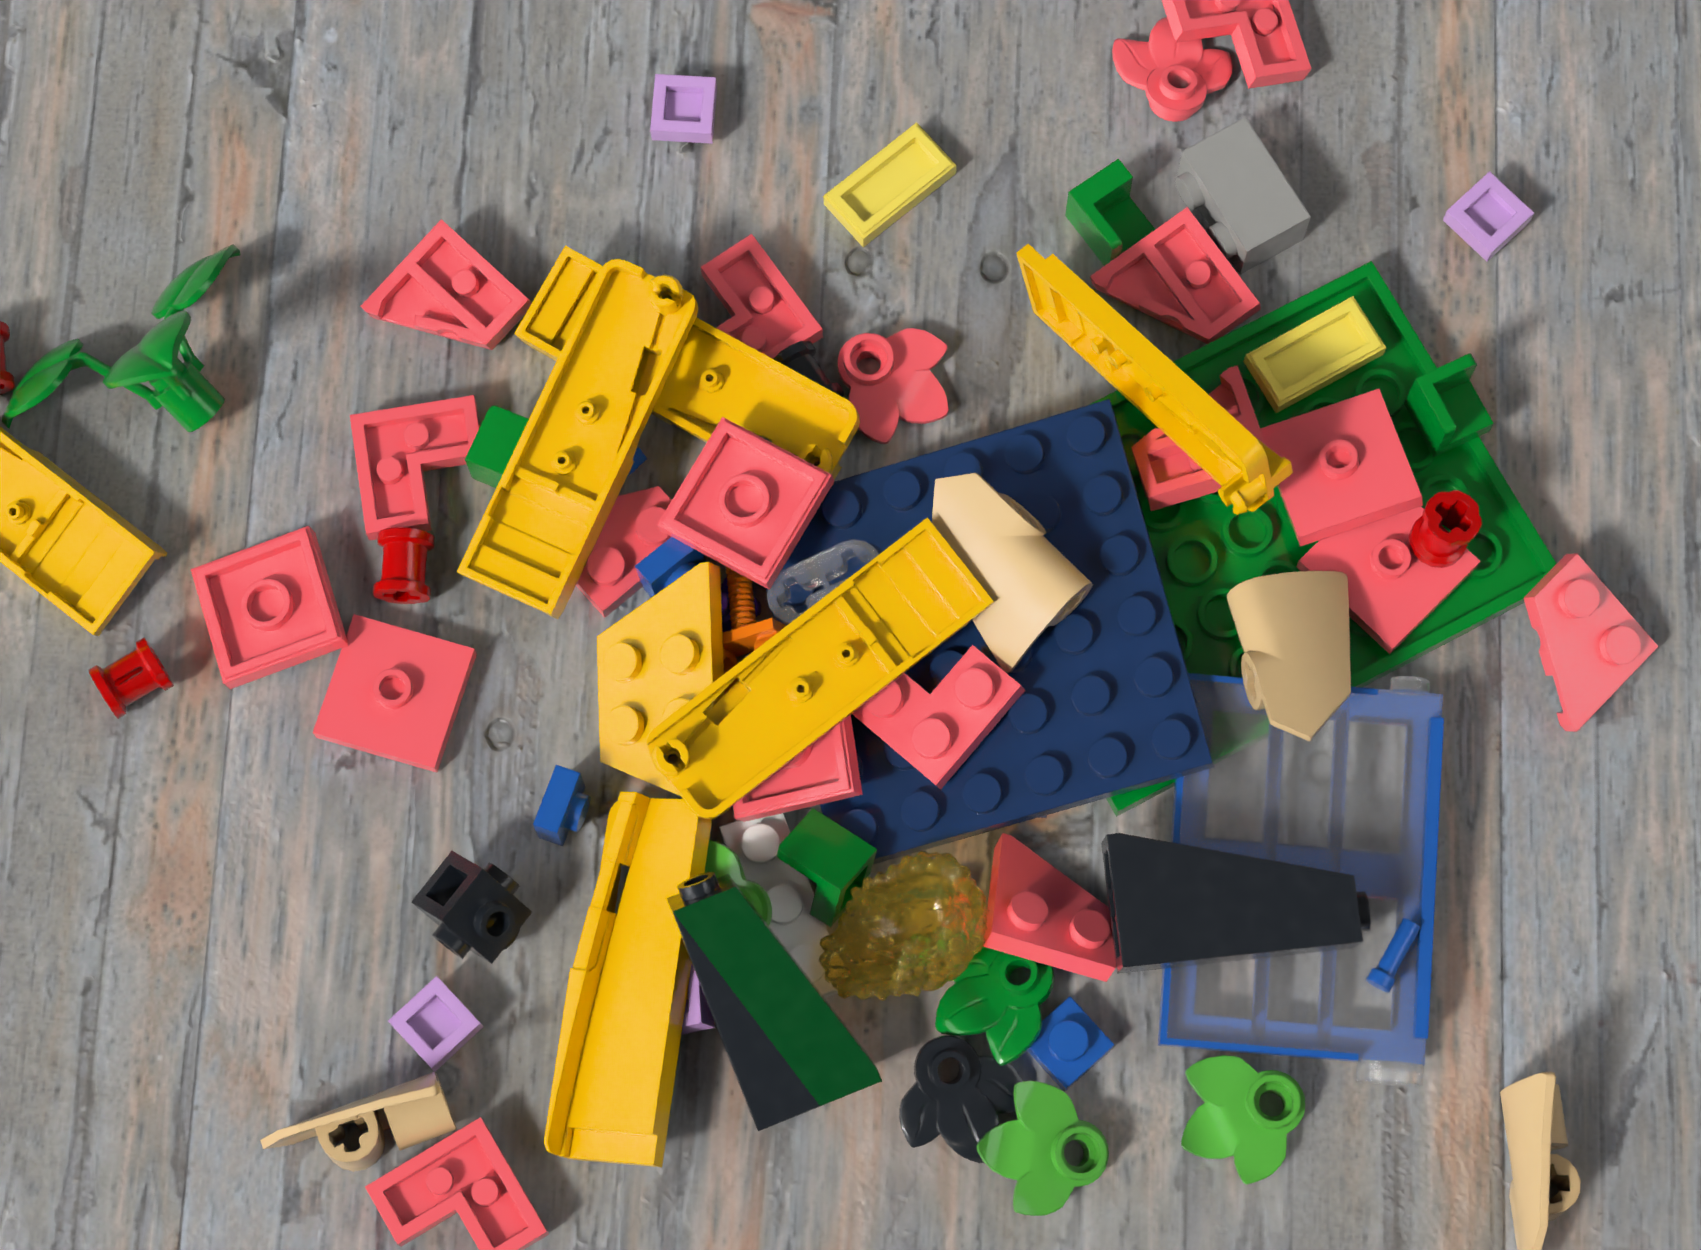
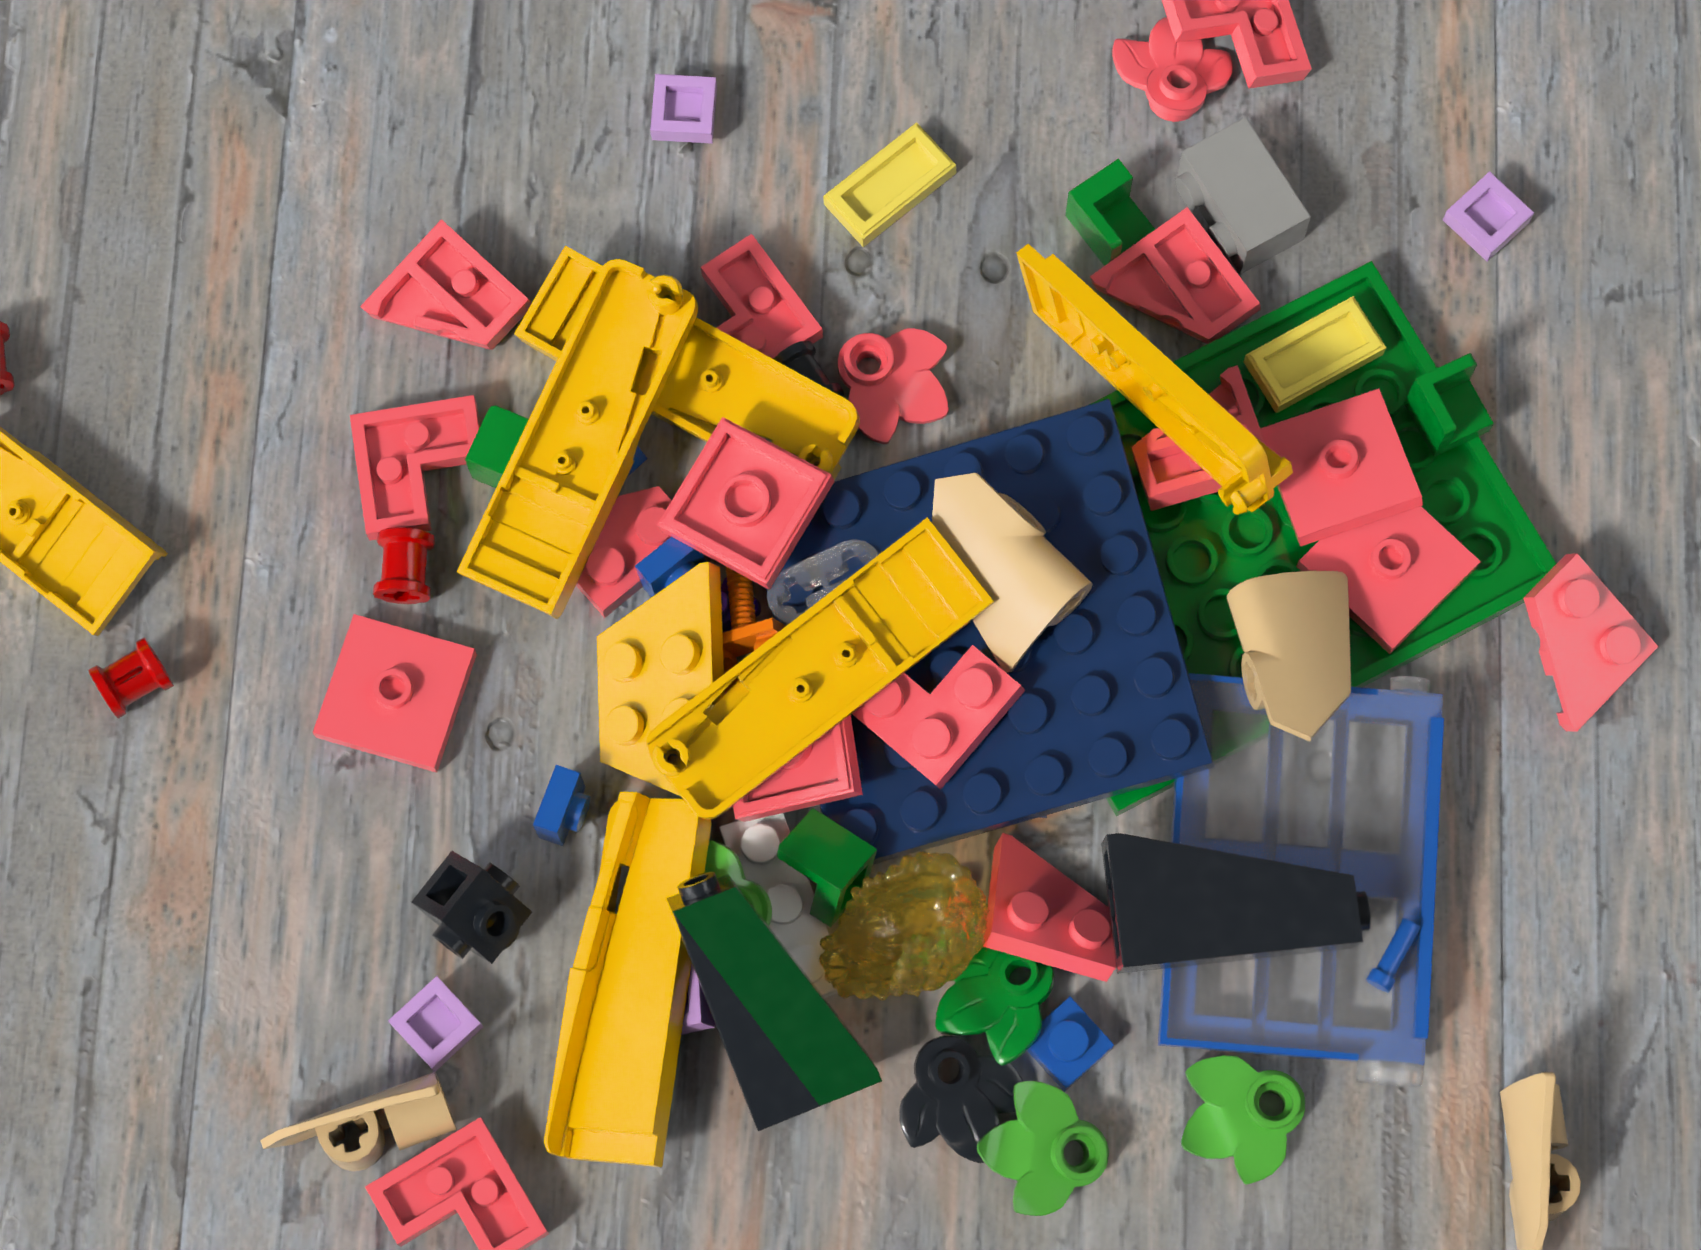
(155, 359): green plant -> none
(269, 607): coral plate -> none
(1433, 544): red bush -> none

